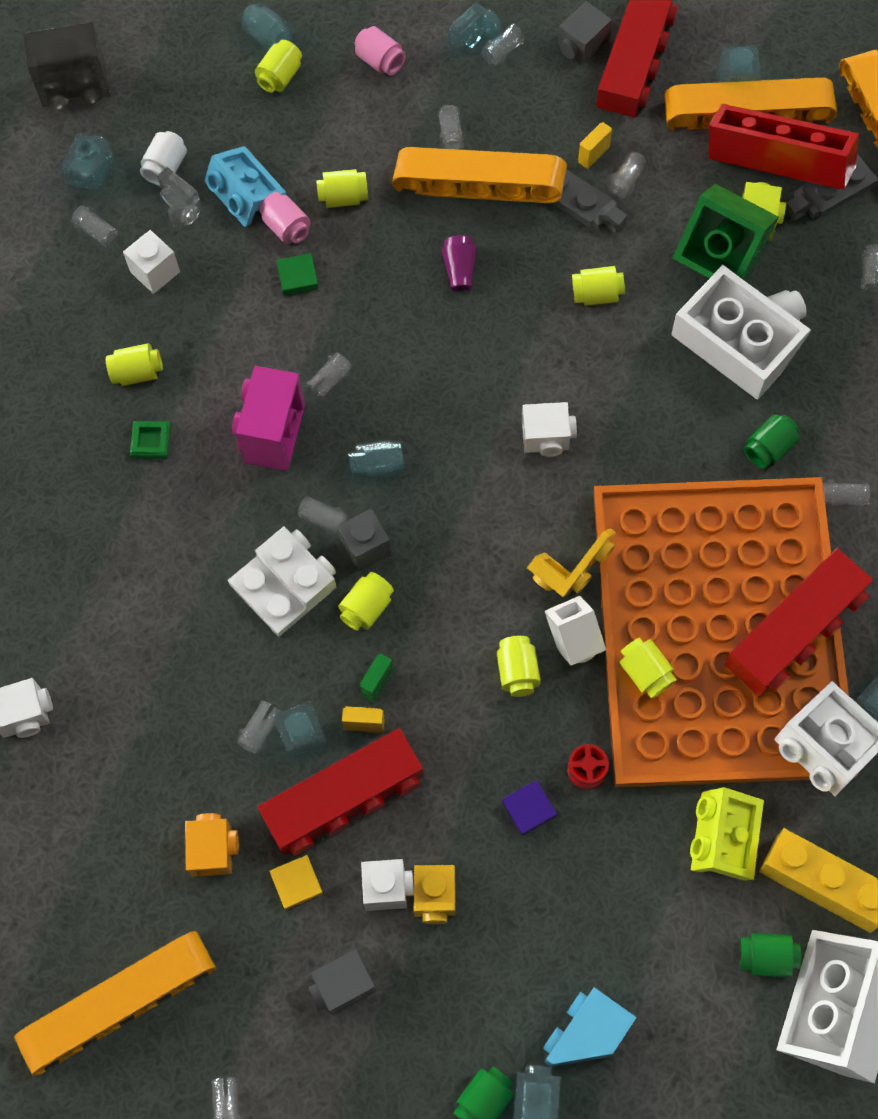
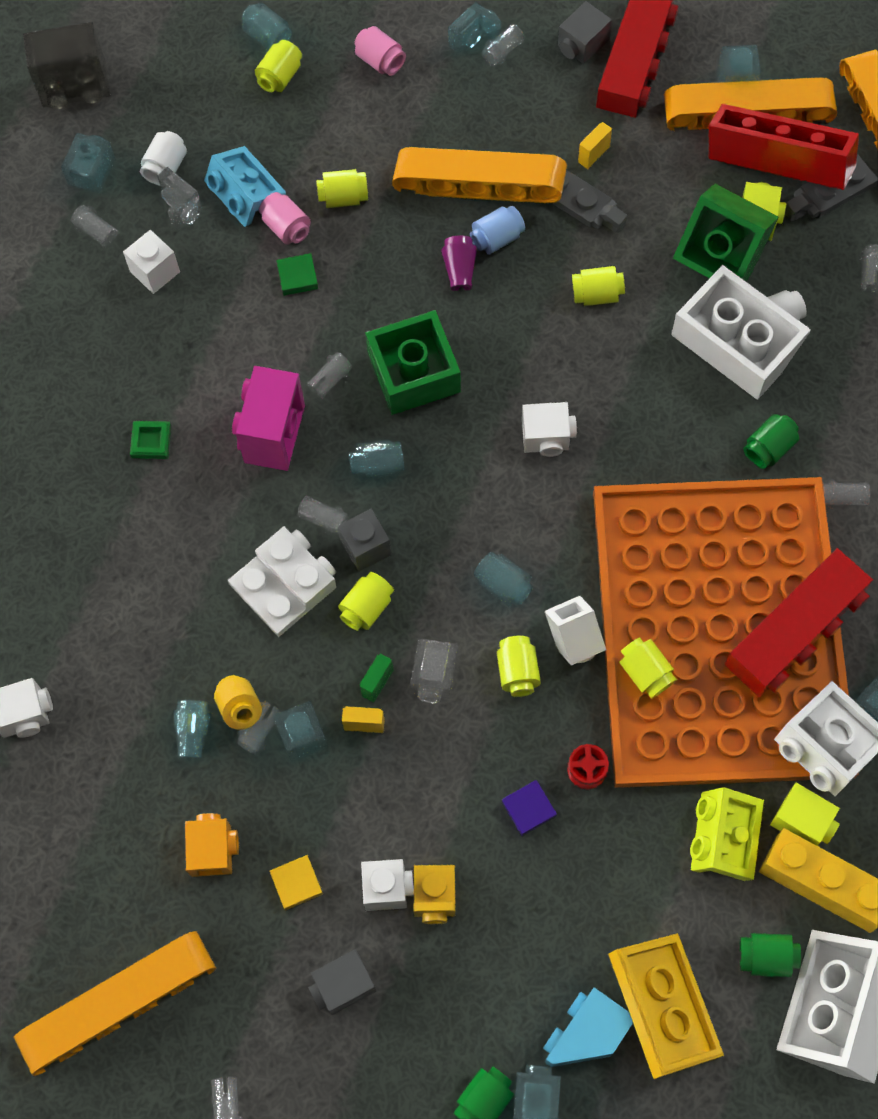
(134, 365): neon yellow brick -> none
(191, 727): none -> clear light blue cone
(237, 702): none -> yellow brick
(341, 792): red brick -> none
(413, 362): none -> green brick
(434, 670): none -> clear brick
(451, 133): clear pin -> none
(497, 229): none -> light blue brick
(503, 579): none -> clear light blue brick
(552, 575): yellow bracket -> none
(623, 181): clear pin -> none
(665, 1005): none -> yellow tile
(807, 815): none -> neon yellow brick

